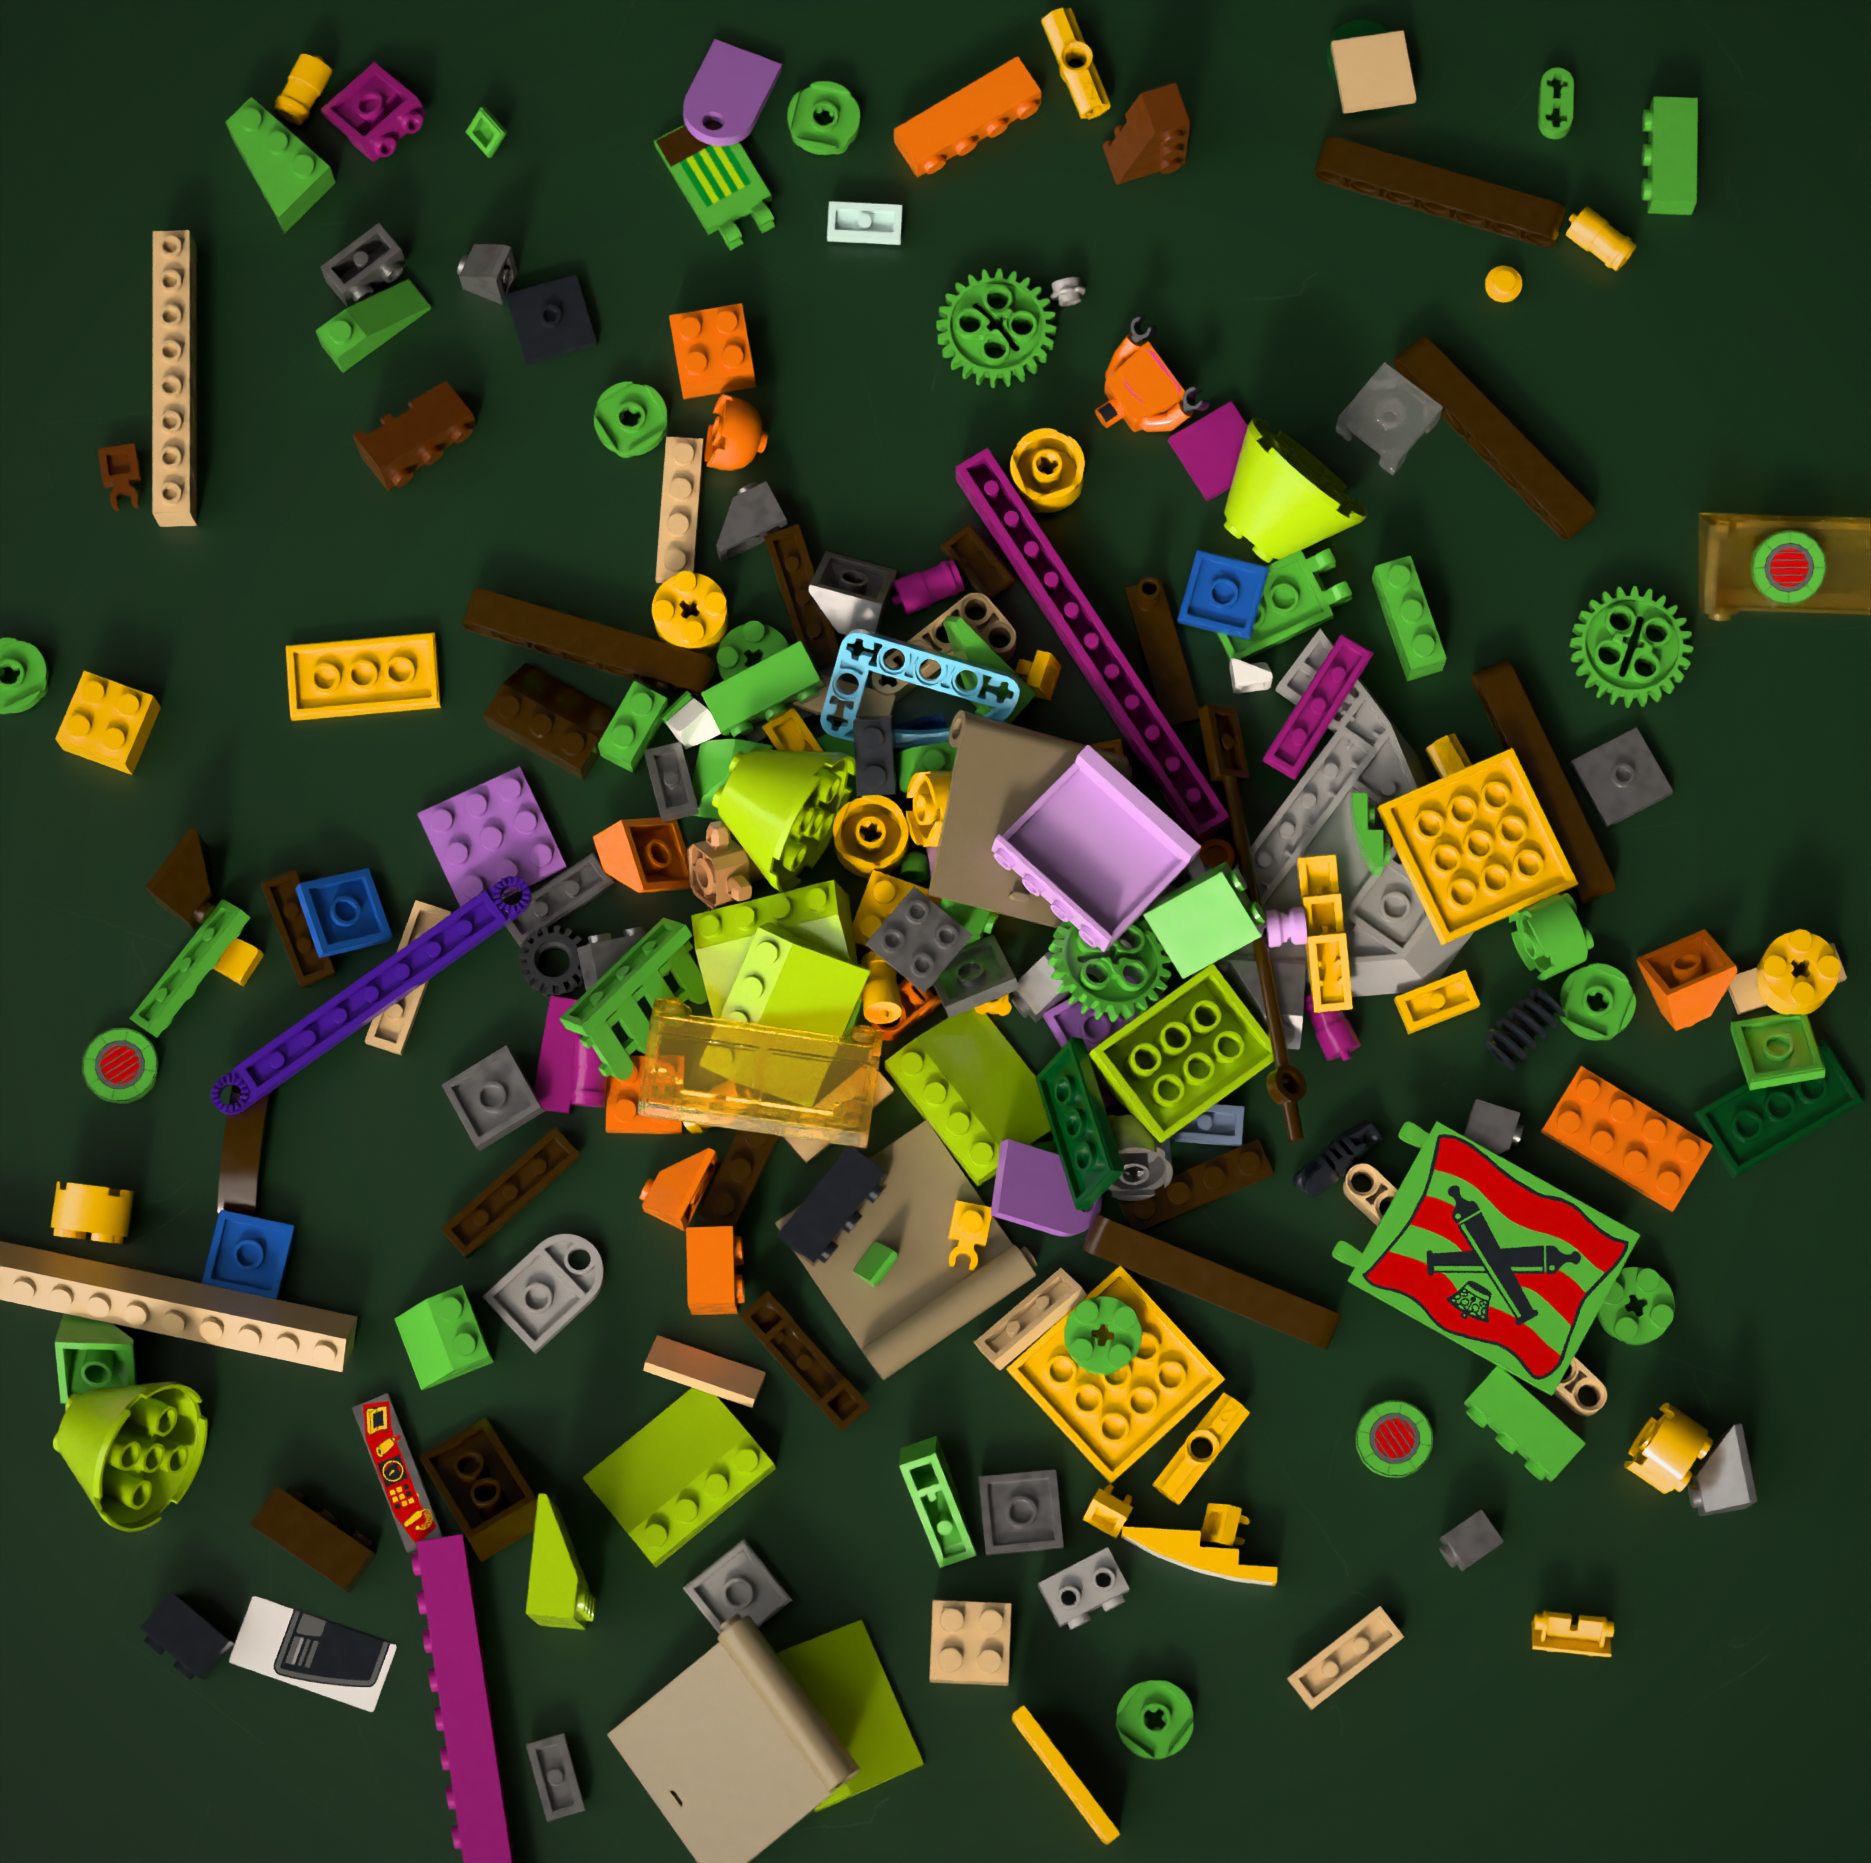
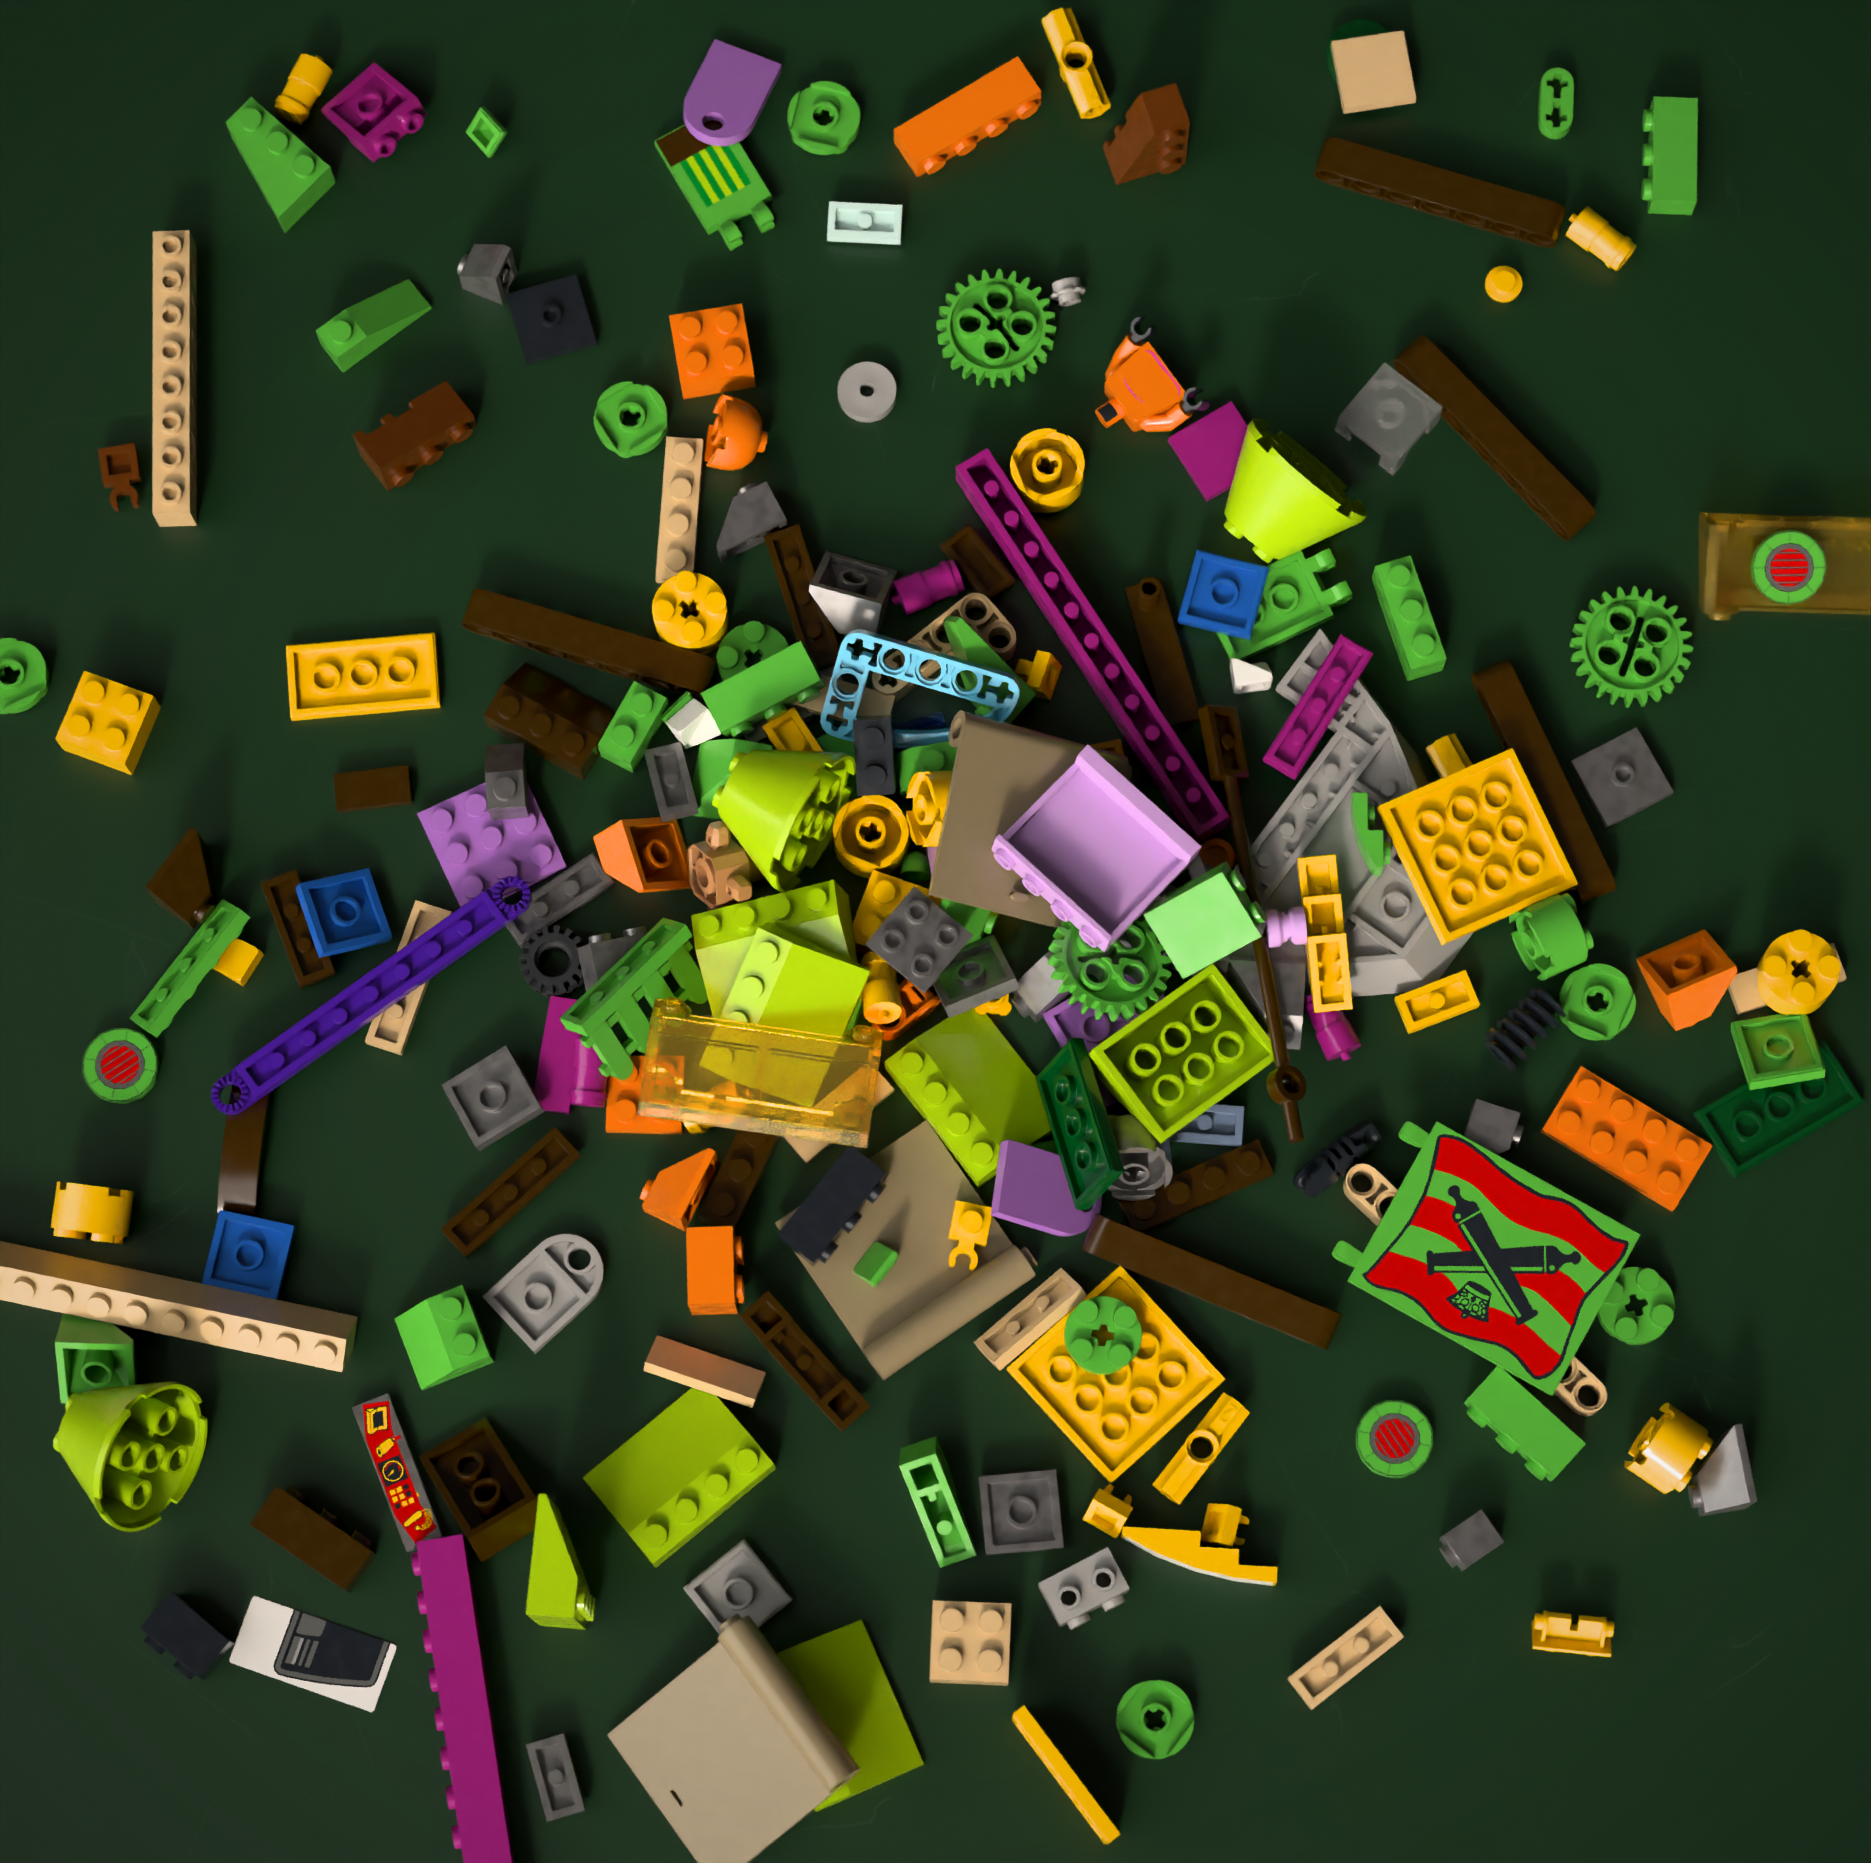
(364, 266): flat silver brick -> none
(373, 789): none -> dark brown tile
(506, 781): none -> flat silver slope
(871, 376): none -> light grey piece

